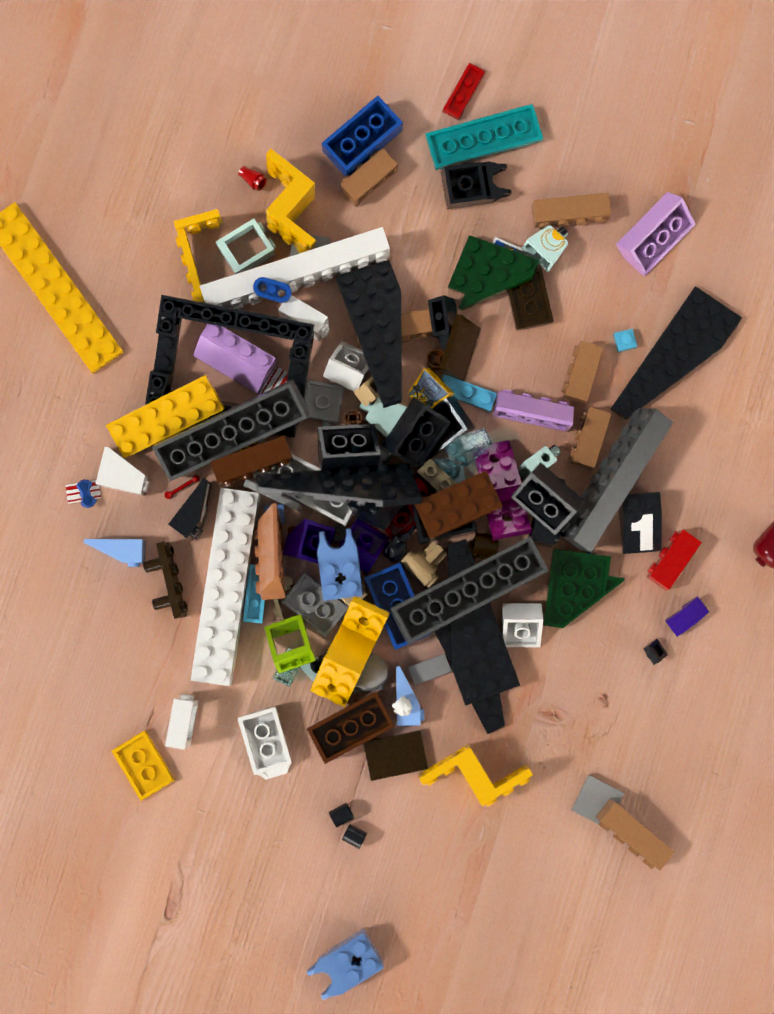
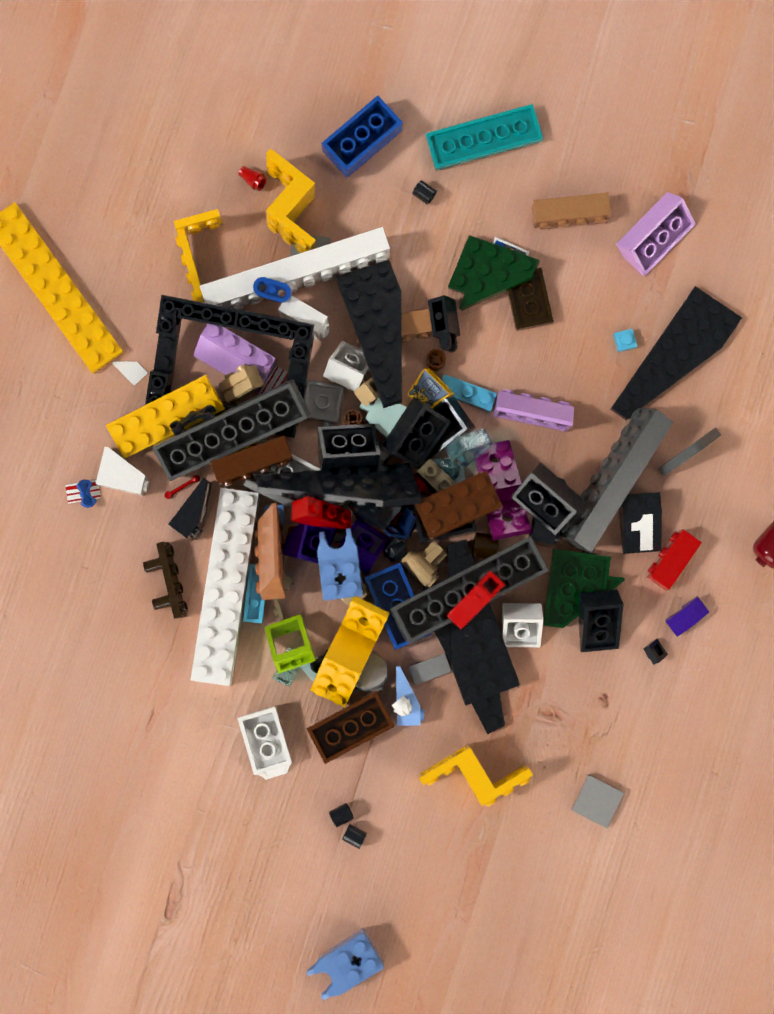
(124, 550): light blue slope -> none
(131, 370): none -> white sticker
(143, 765): yellow tile -> none
(182, 722): white window -> none
(204, 413): none -> black piece
(241, 383): none -> tan brick
(254, 261): light aqua window -> none
(307, 600): light grey tile -> none
(320, 513): none -> red slope
(368, 176): medium nougat brick -> none
(395, 755): dark brown tile -> none
(404, 526): none -> dark blue bracket
(424, 192): none -> black beam
(460, 347): dark brown tile -> none
(463, 91): red tile -> none
(475, 599): none -> red slope
(479, 183): black brick -> none
(546, 246): light aqua torso -> none
(546, 456): light aqua torso -> none
(582, 372): medium nougat brick -> none
(589, 438): medium nougat brick -> none
(600, 620): none -> black slope
(633, 833): medium nougat brick -> none
(690, 451): none -> dark grey beam

